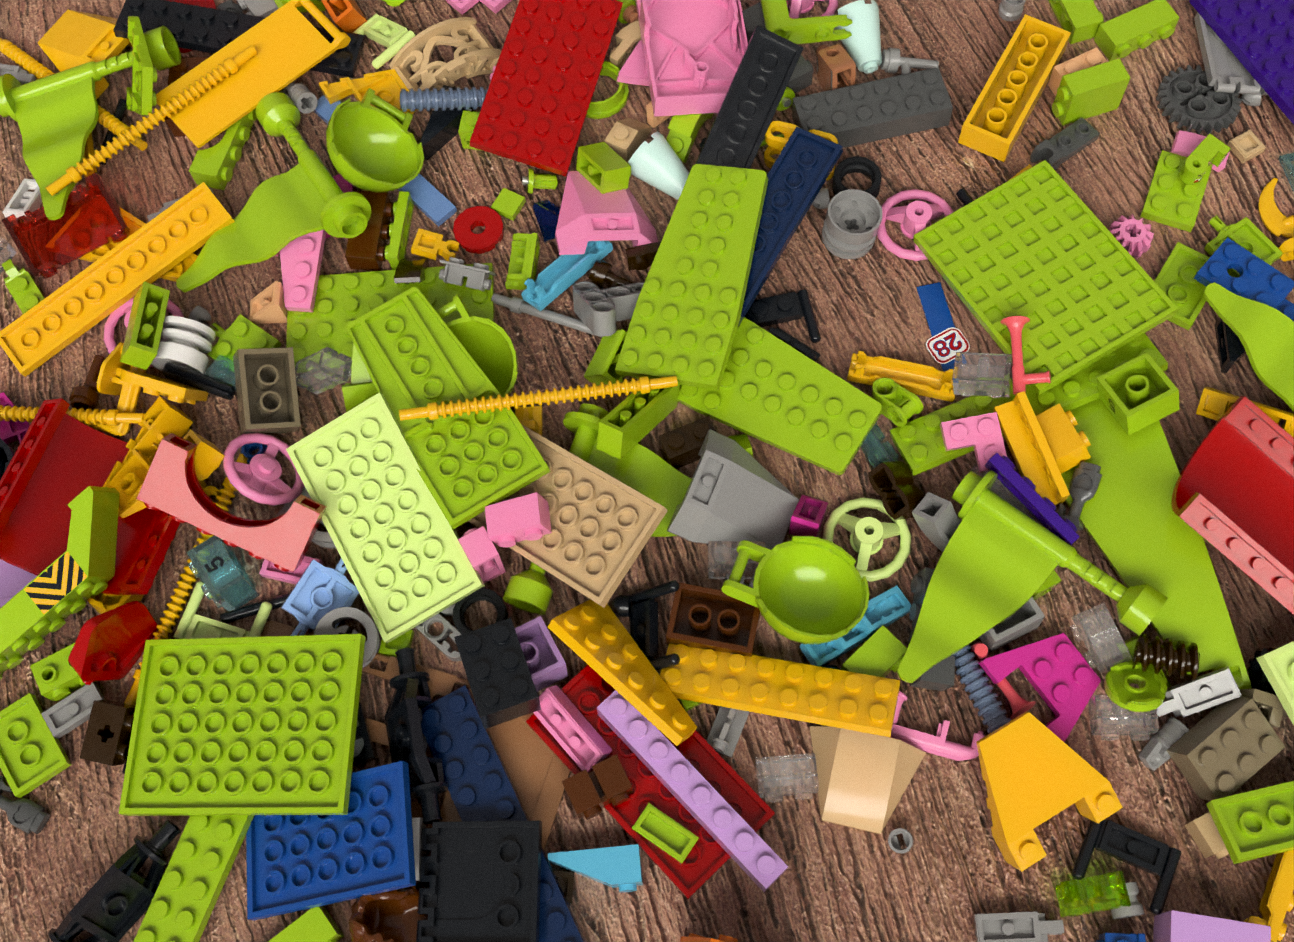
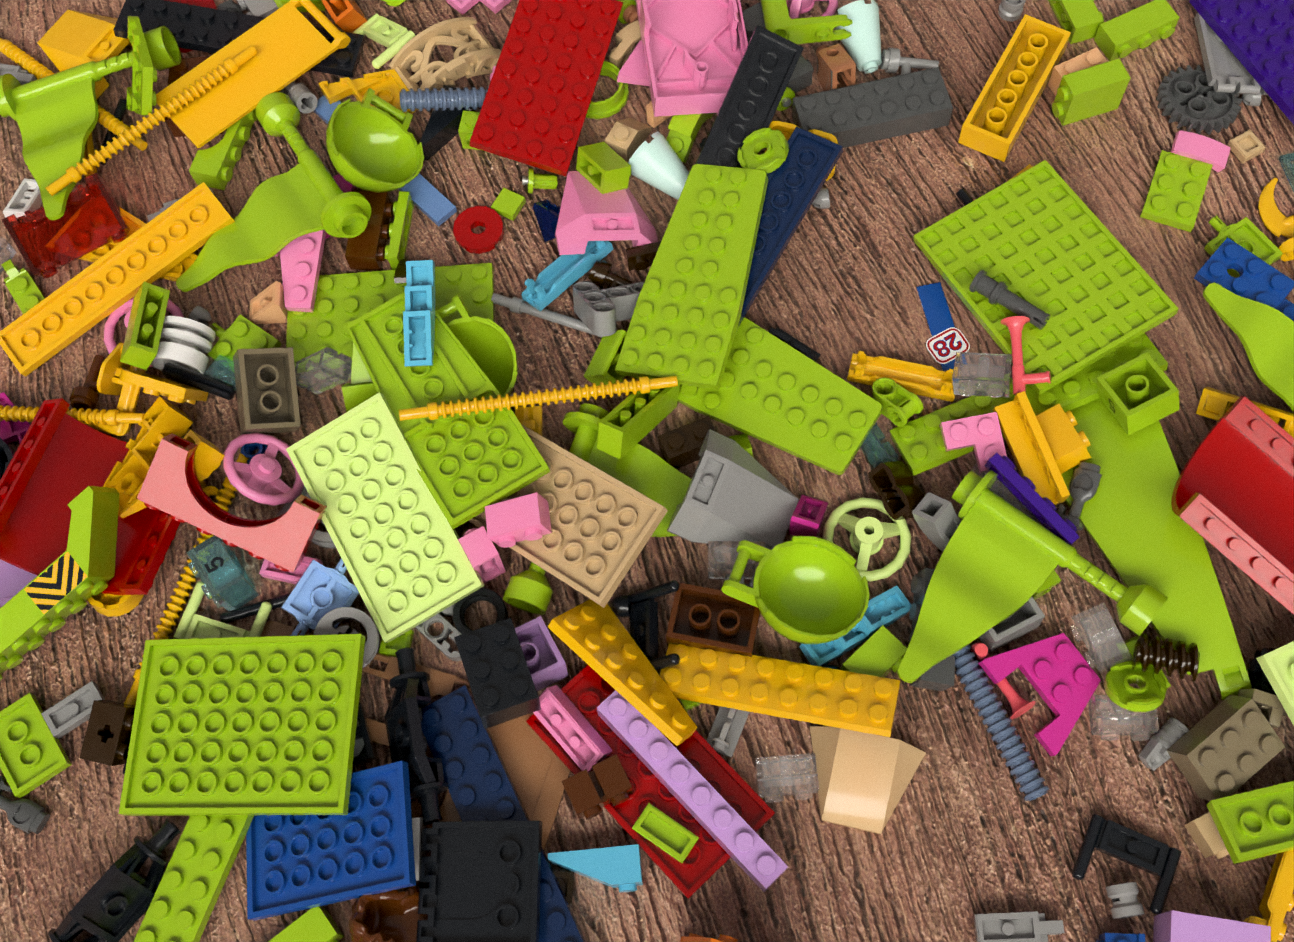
(56, 676): lime brick -> none
(112, 642): red animal -> none
(419, 313): none -> medium azure slope
(431, 244): yellow plate -> none
(456, 271): light grey hinge -> none
(523, 260): lime hinge -> none
(758, 140): none -> lime tile
(784, 309): black plate -> none
(851, 224): light grey wheel -> none
(857, 165): black tyre -> none
(894, 842): light grey hinge -> none
(912, 219): bright pink piece -> none
(934, 744): bright pink piece -> none
(998, 293): none -> dark grey pin
(1032, 779): yellow wedge -> none
(1065, 143): dark grey plate -> none
(1092, 894): clear neon green hinge -> none
(1132, 234): bright pink gear -> none
(1180, 286): lime plate -> none
(1202, 694): hinge -> none
(1207, 152): lime leg -> none
(1229, 346): black slope -> none

